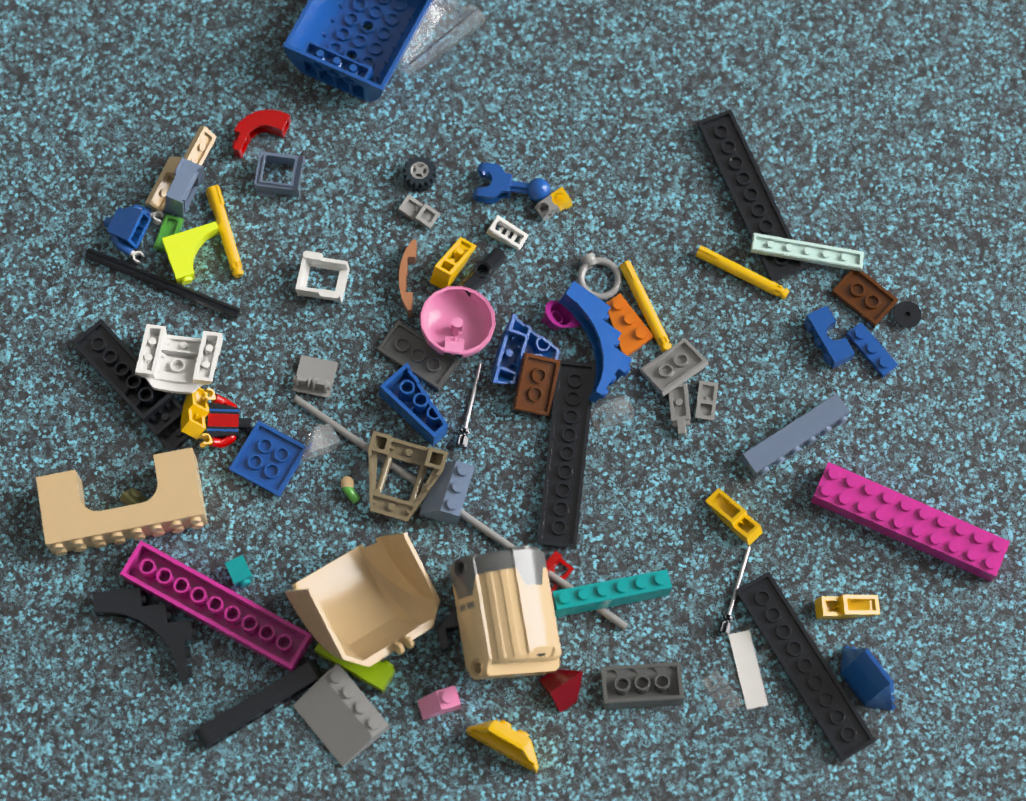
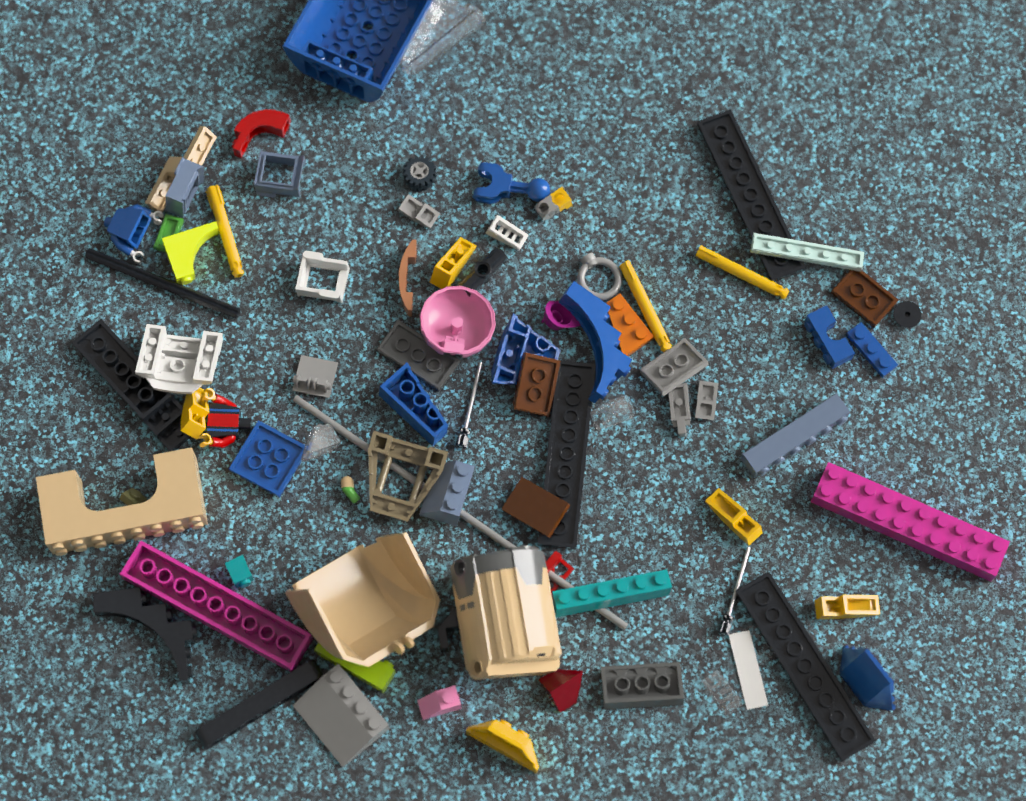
(535, 507): none -> reddish brown tile

